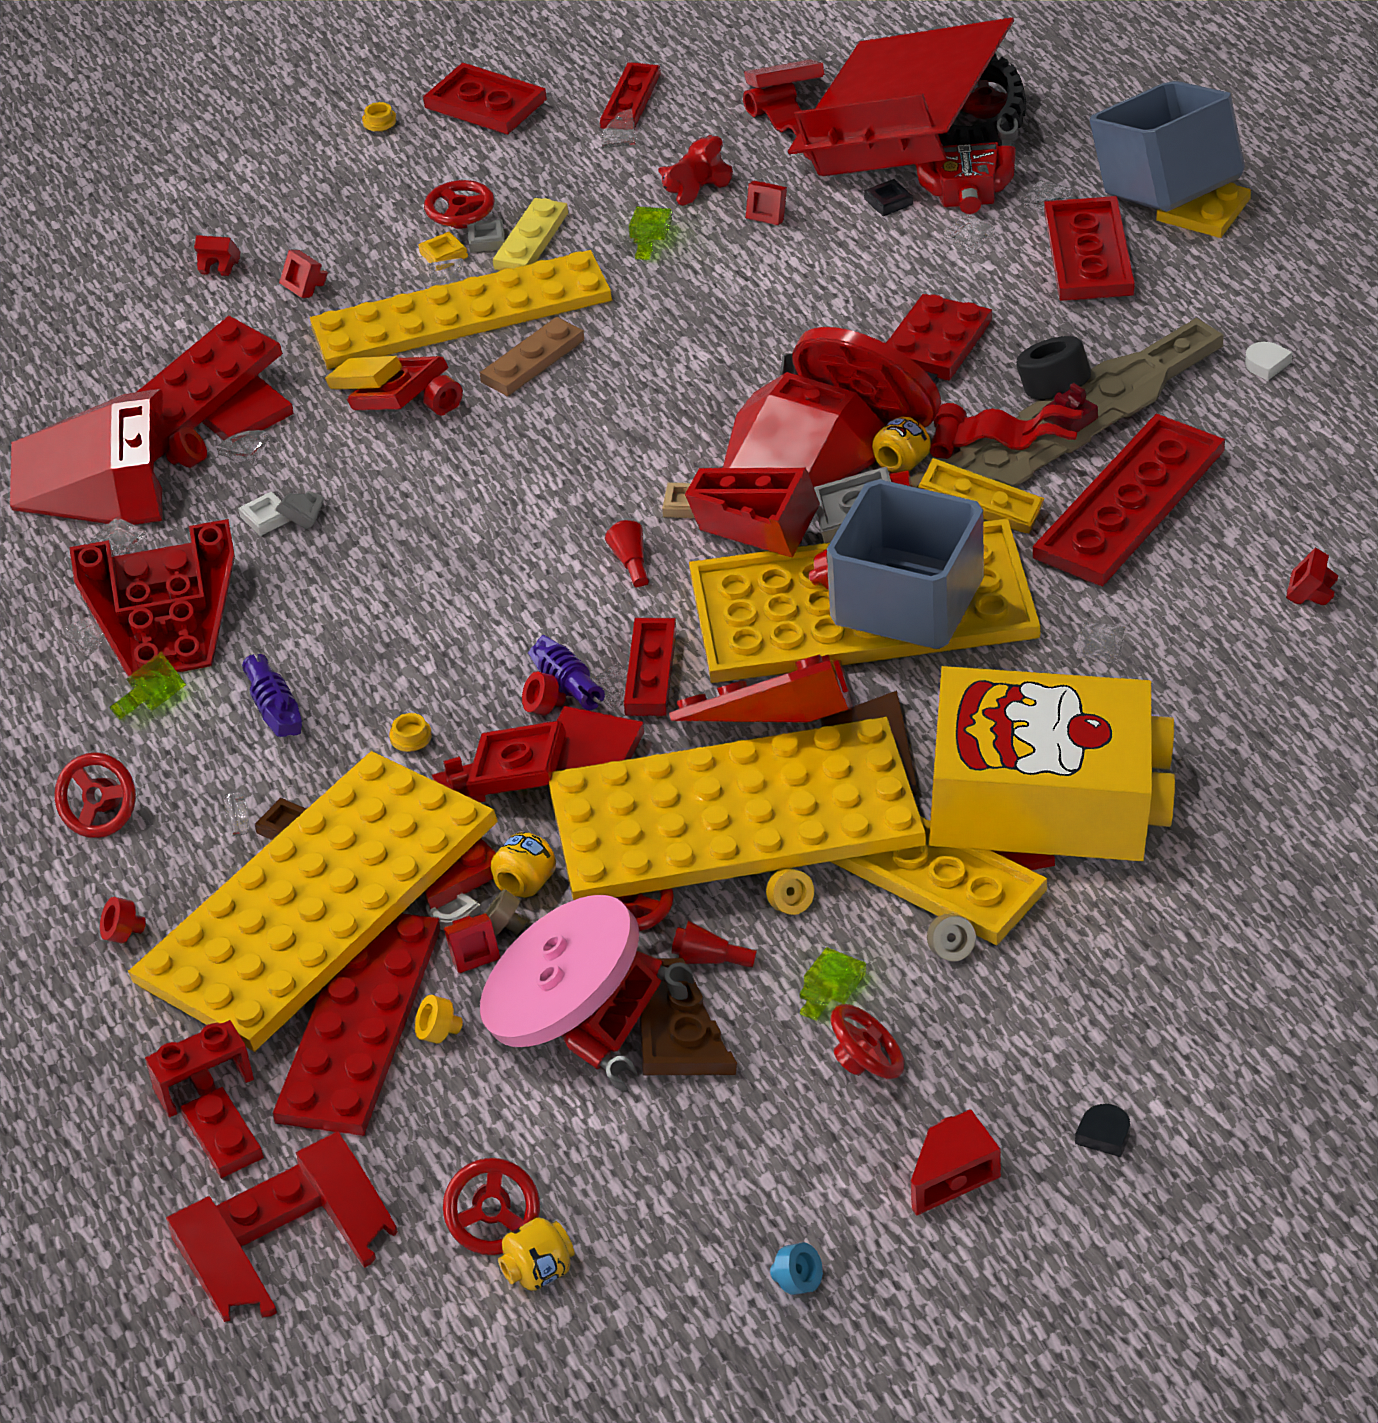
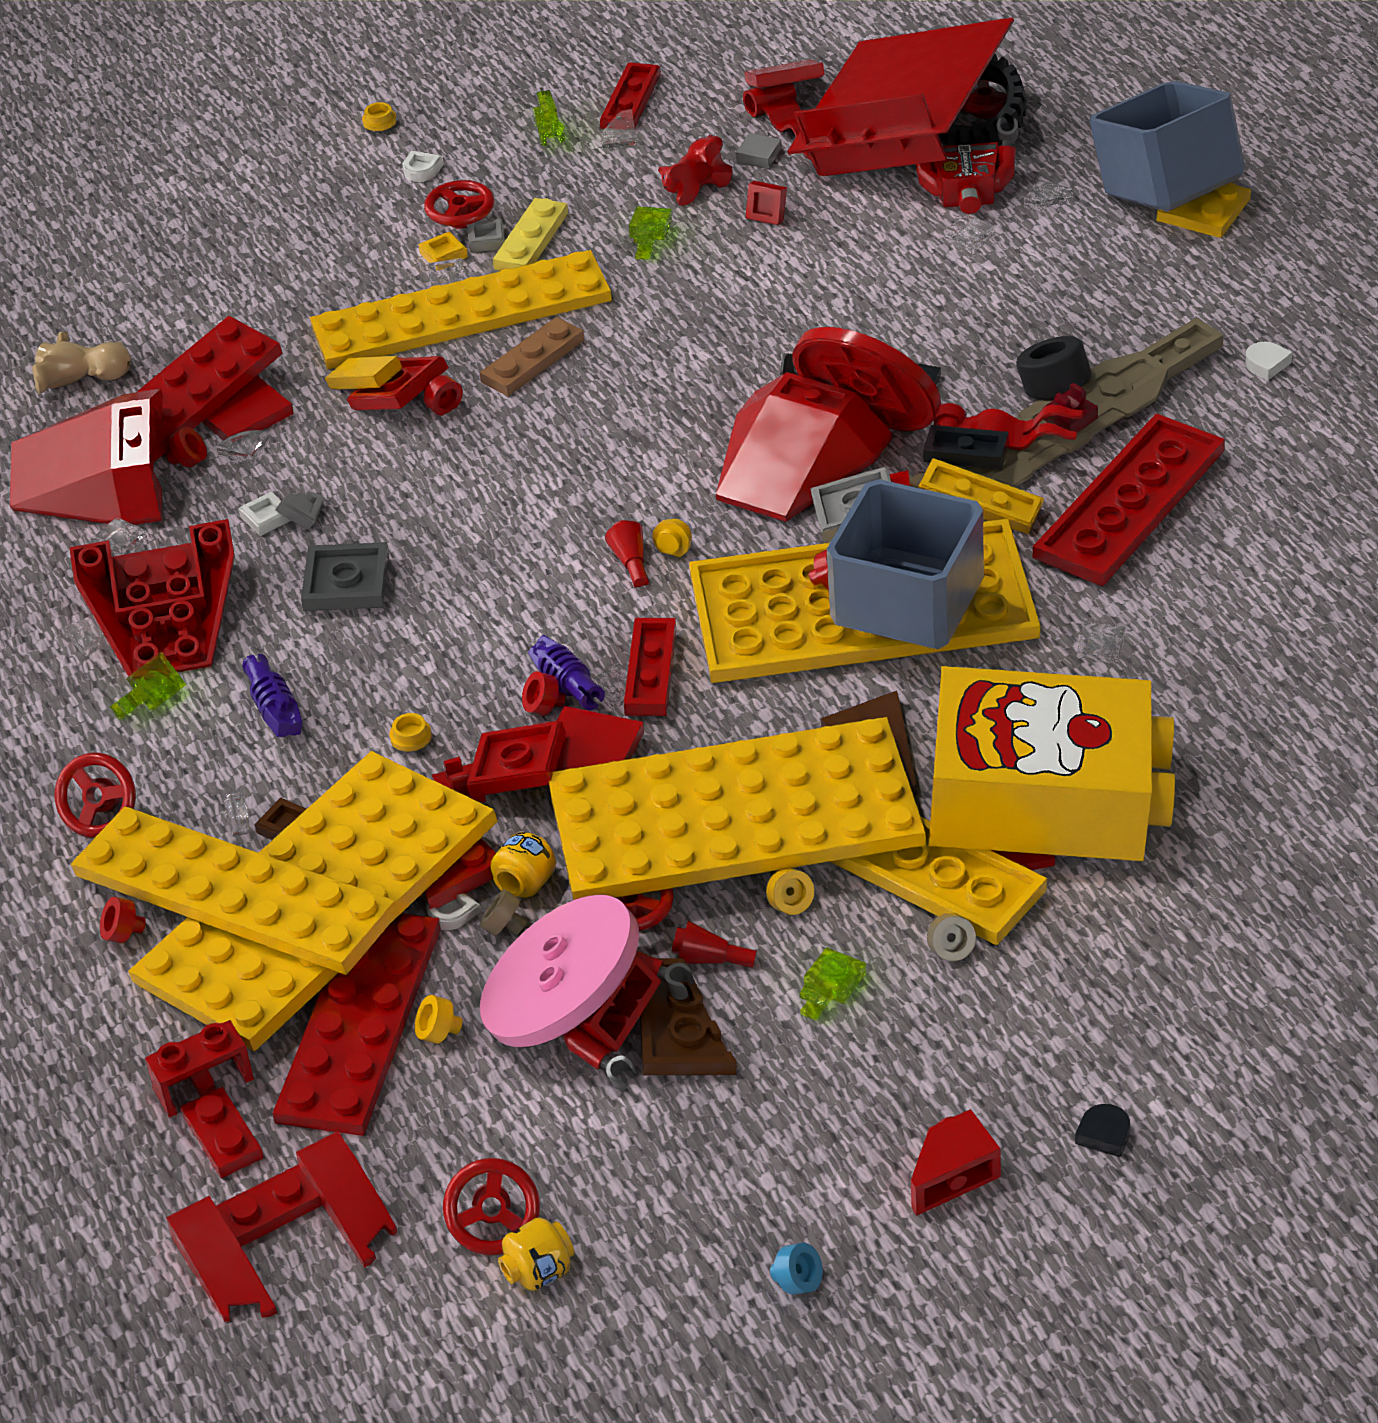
(69, 362): none -> tan animal
(216, 250): red tile -> none
(236, 889): none -> yellow plate
(302, 274): red tile -> none
(345, 576): none -> dark grey plate
(421, 166): none -> white tile
(472, 942): red tile -> none
(485, 98): red plate -> none
(546, 118): none -> clear neon green plate
(672, 537): none -> yellow plate
(675, 501): tan tile -> none
(754, 505): red wedge -> none
(758, 150): none -> light grey tile
(799, 696): red wedge -> none
(860, 1048): red piece -> none
(888, 197): black tile -> none
(901, 444): yellow head -> none
(940, 333): red plate -> none
(966, 446): none -> black plate
(1088, 248): red plate -> none
(1312, 580): red tile -> none

